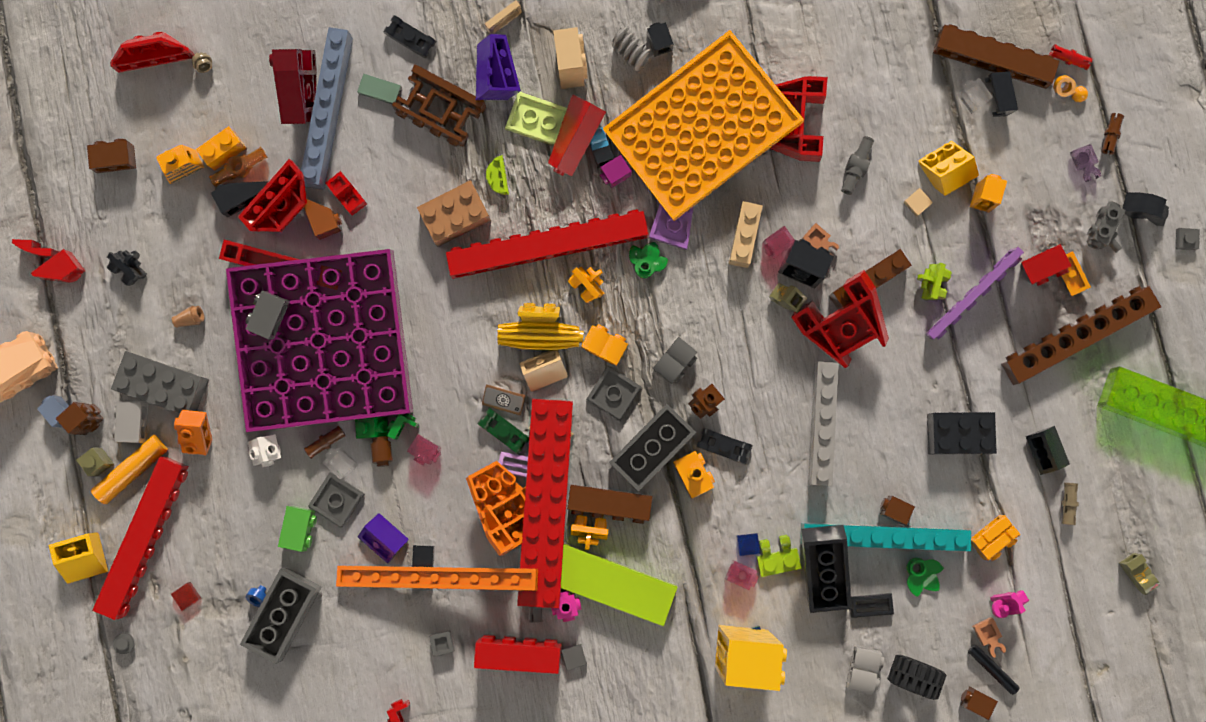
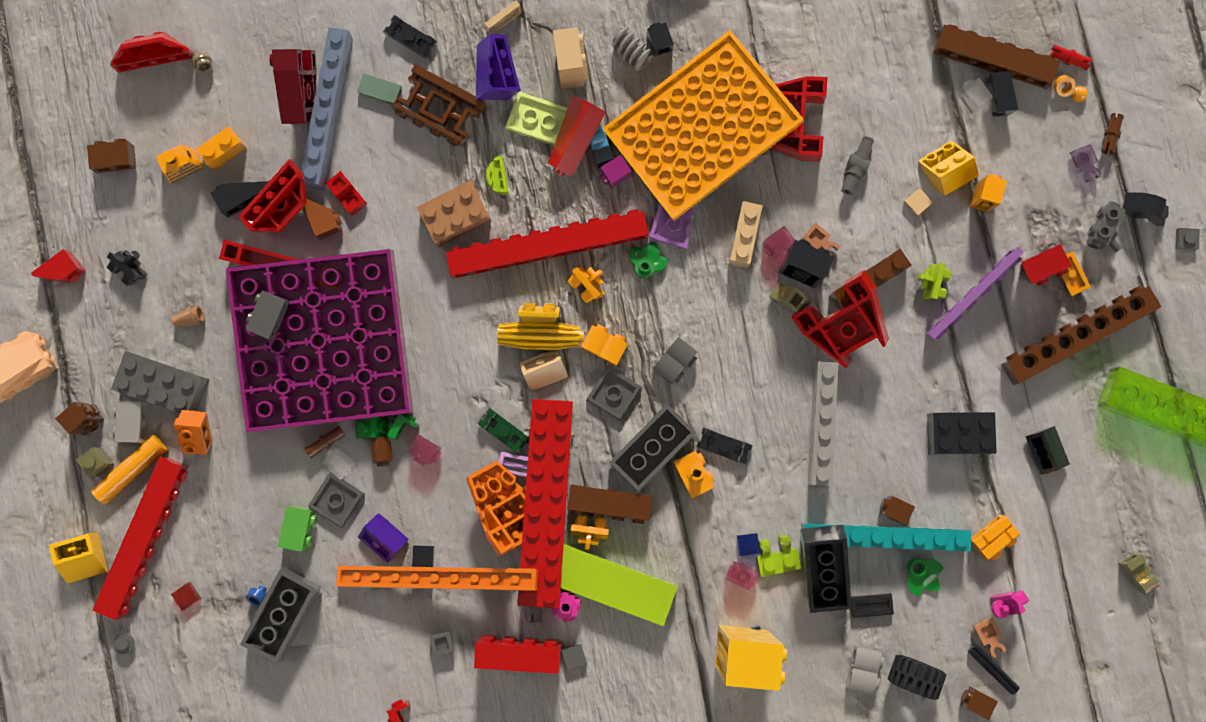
(34, 247): red slope -> none
(51, 408): sand blue brick -> none
(229, 172): clear orange pin -> none
(264, 450): white brick -> none
(503, 399): slope -> none
(705, 401): reddish brown brick -> none
(1070, 503): dark tan pin -> none

